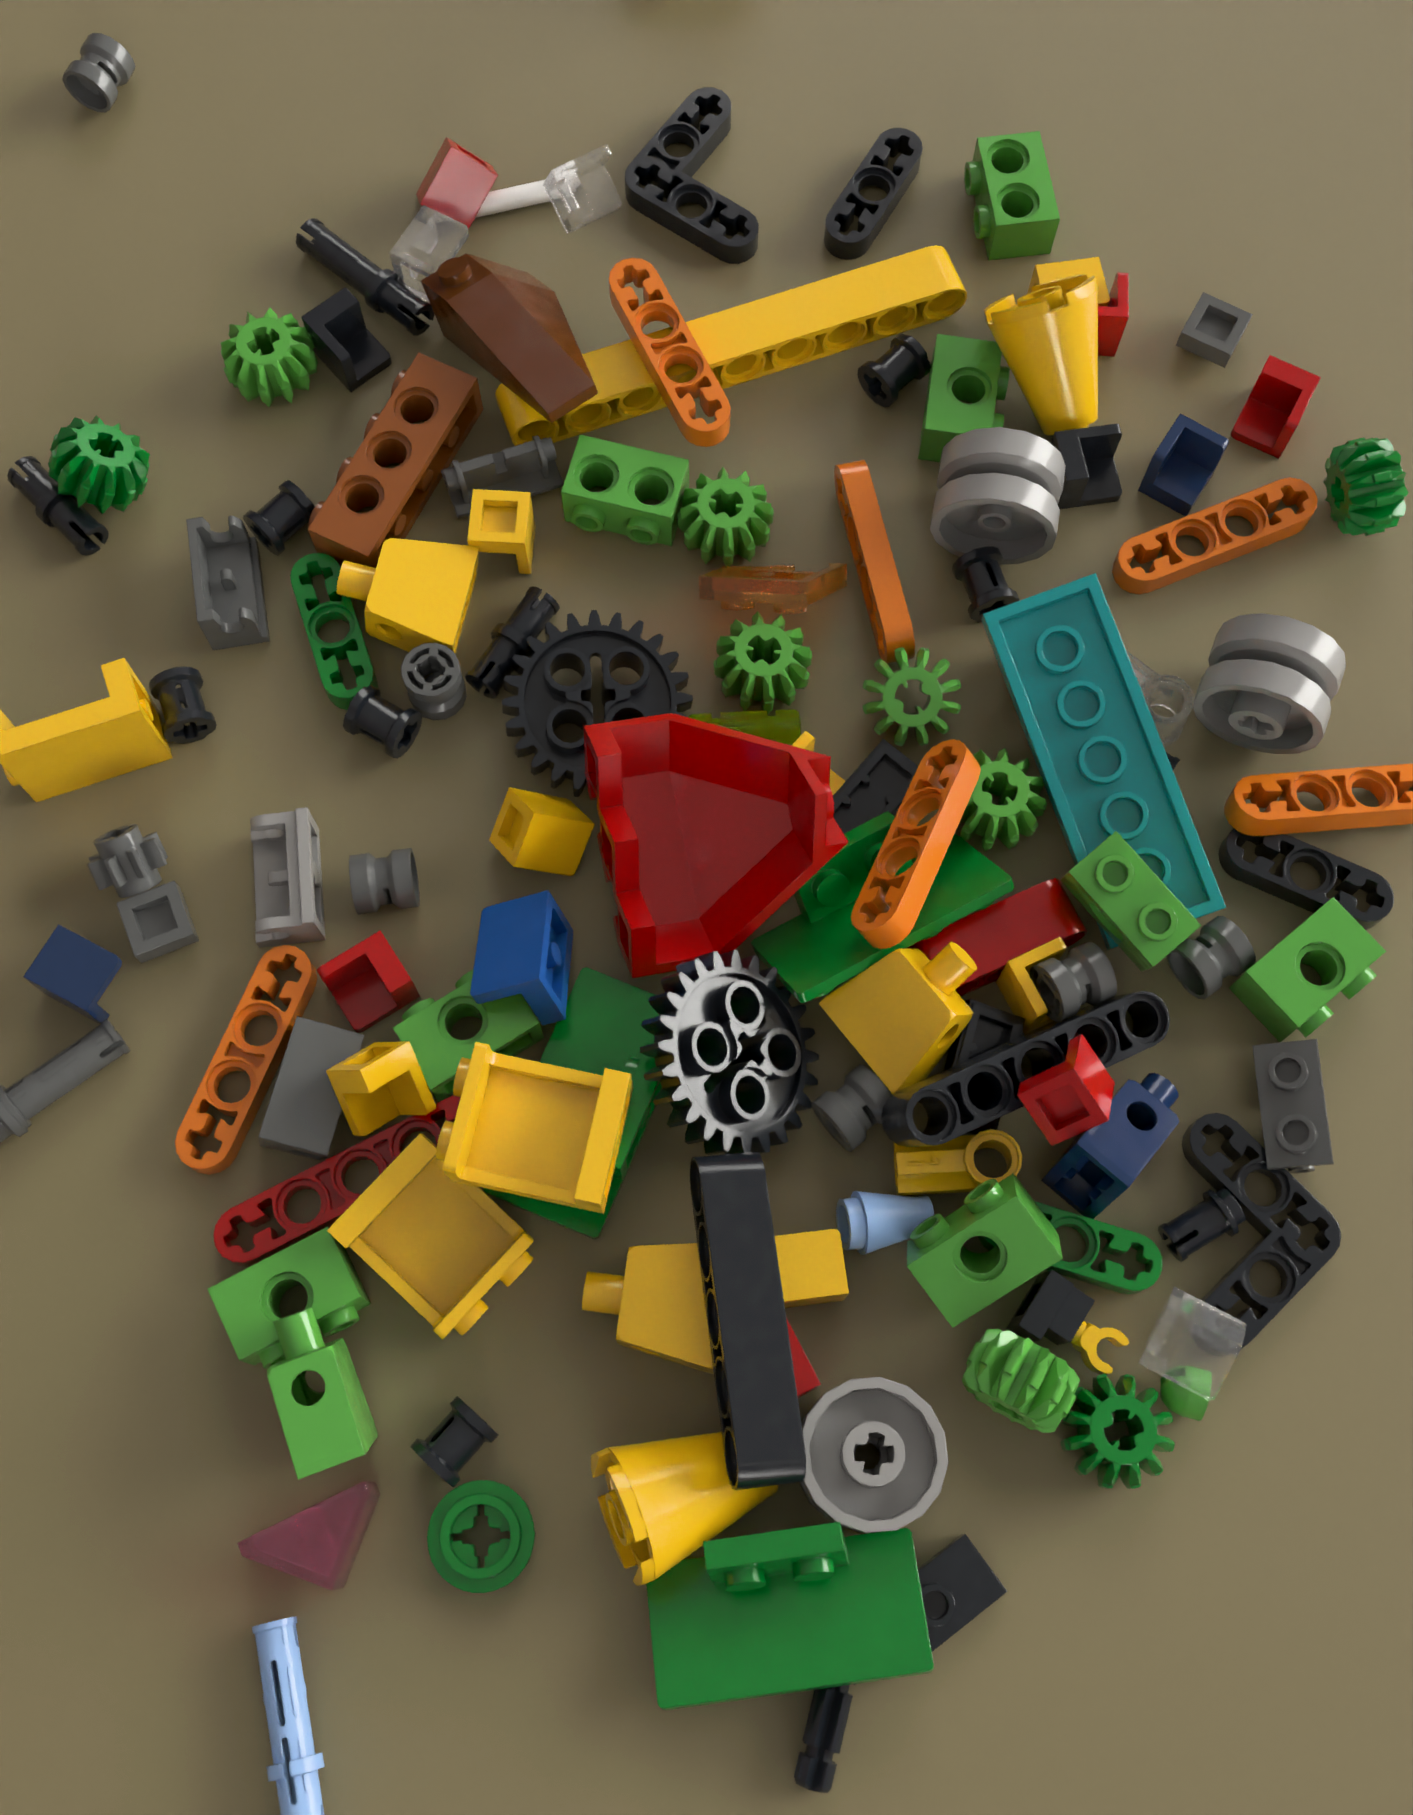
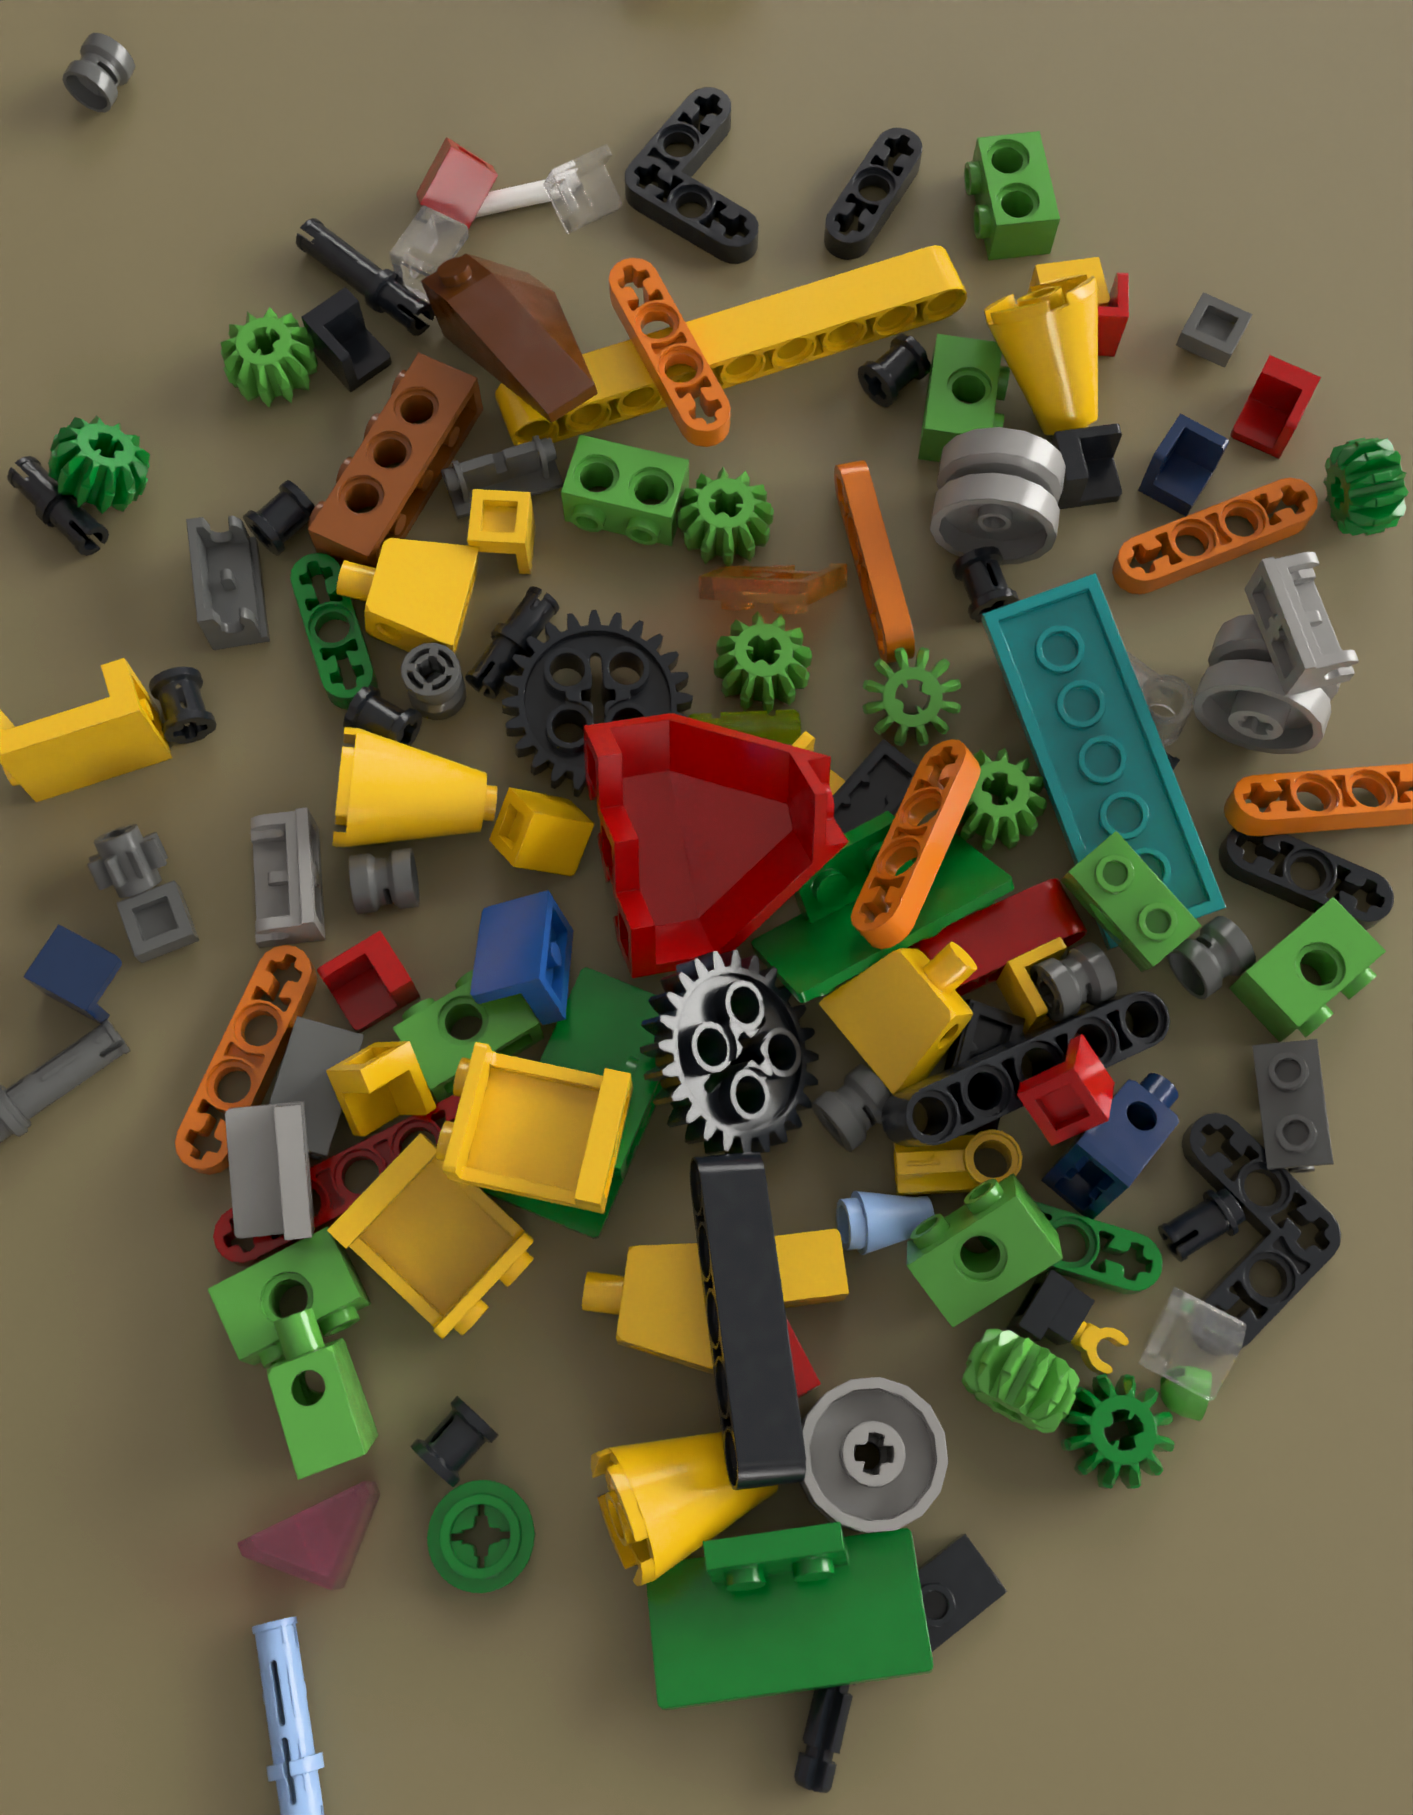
(270, 1171): none -> light grey panel
(405, 793): none -> yellow cone
(1297, 624): none -> light grey hinge

